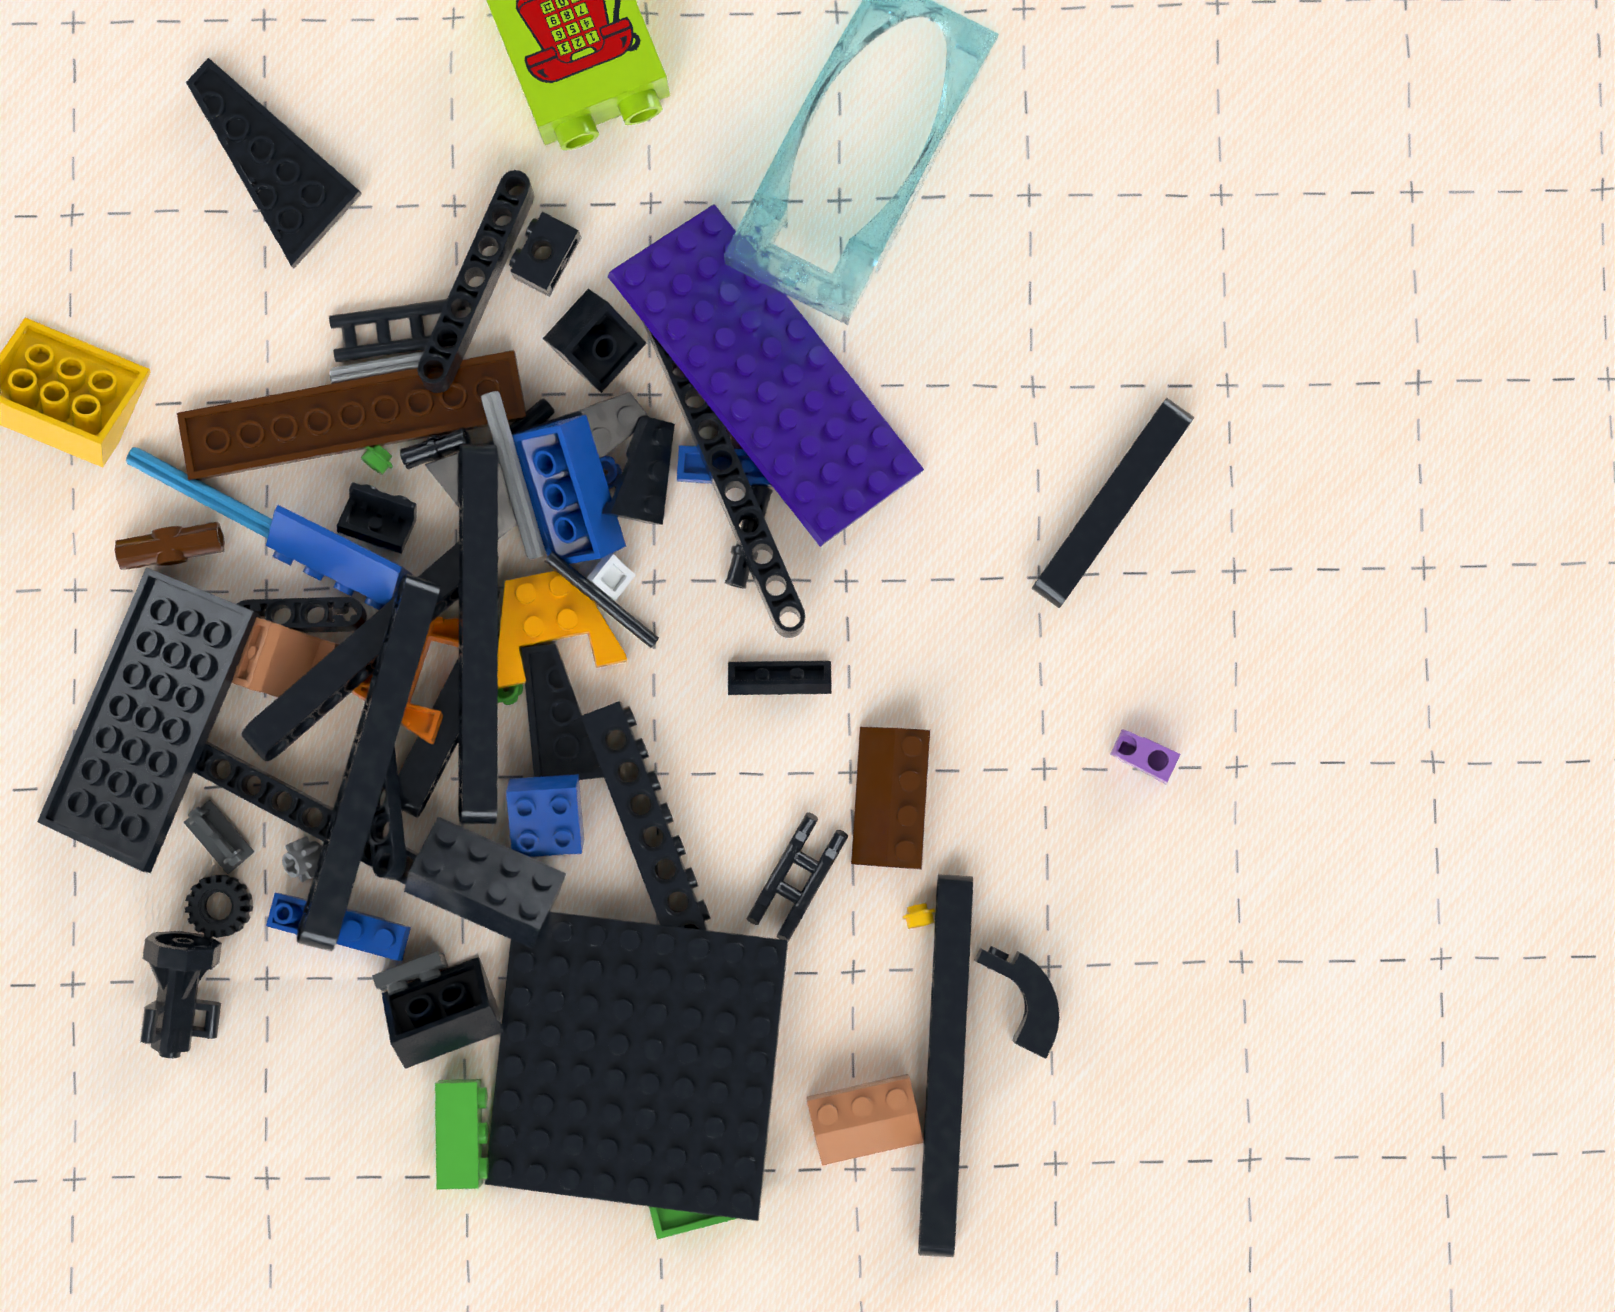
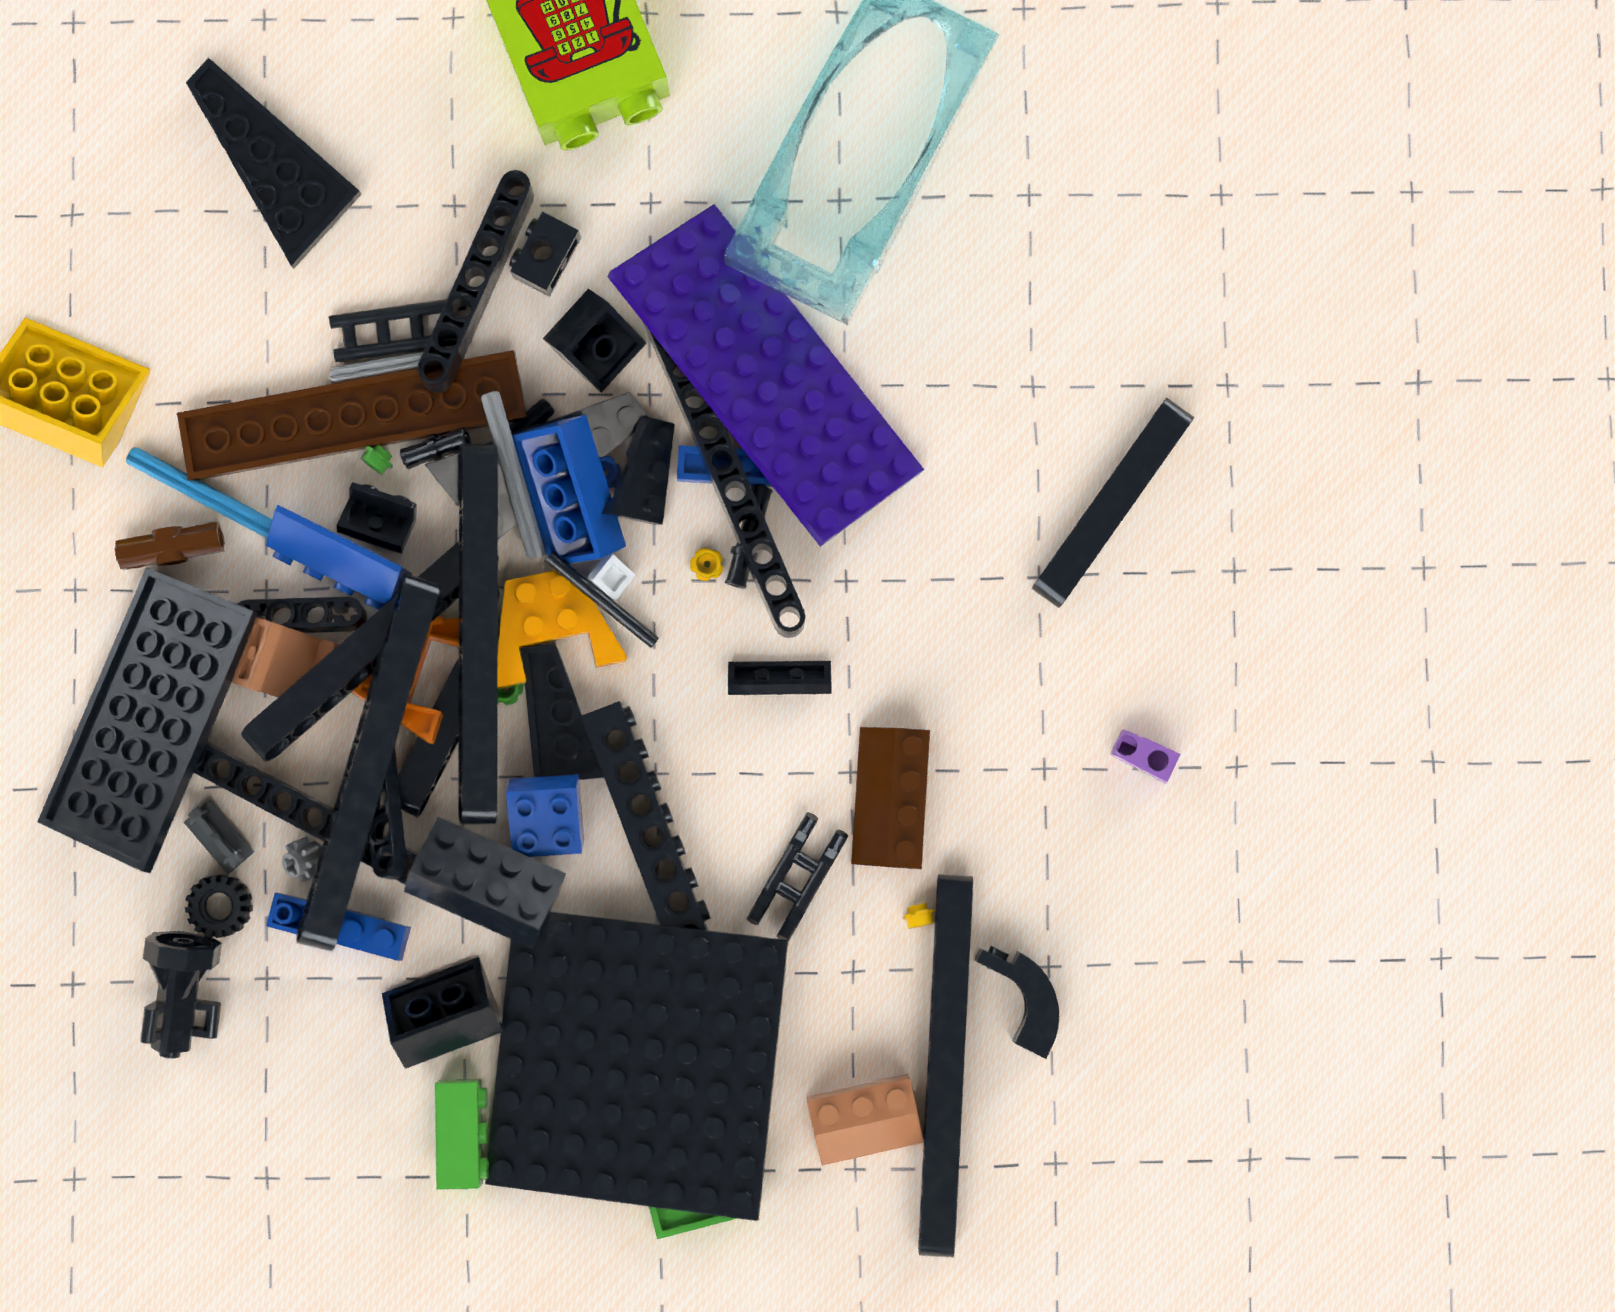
(425, 968): dark grey plate -> none
(703, 555): none -> yellow plate

